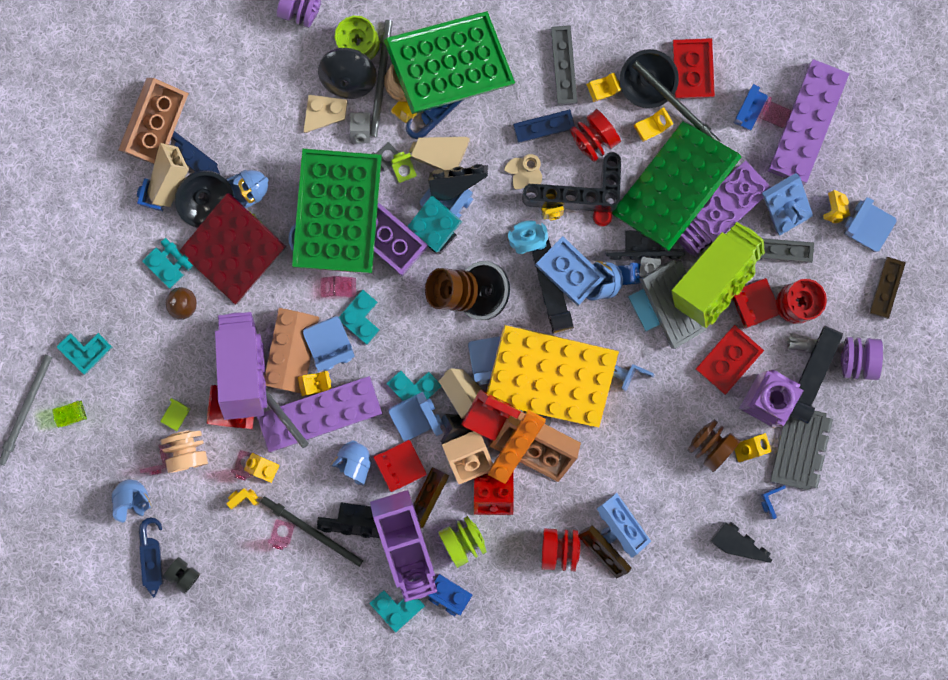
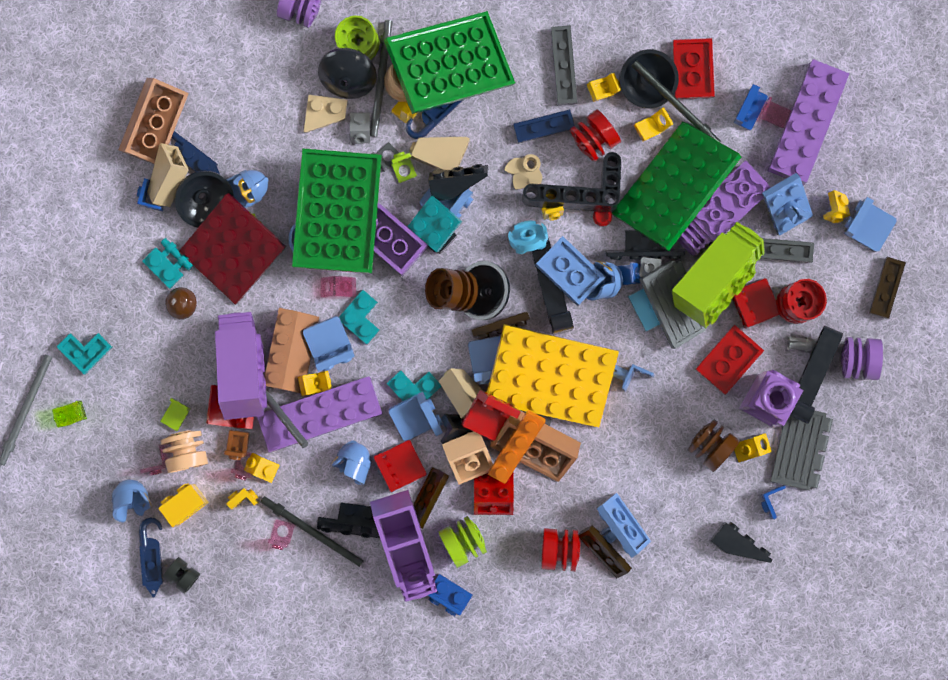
(182, 505): none -> yellow brick
(237, 444): none -> dark orange bracket
(395, 614): teal plate -> none
(483, 332): none -> dark brown plate

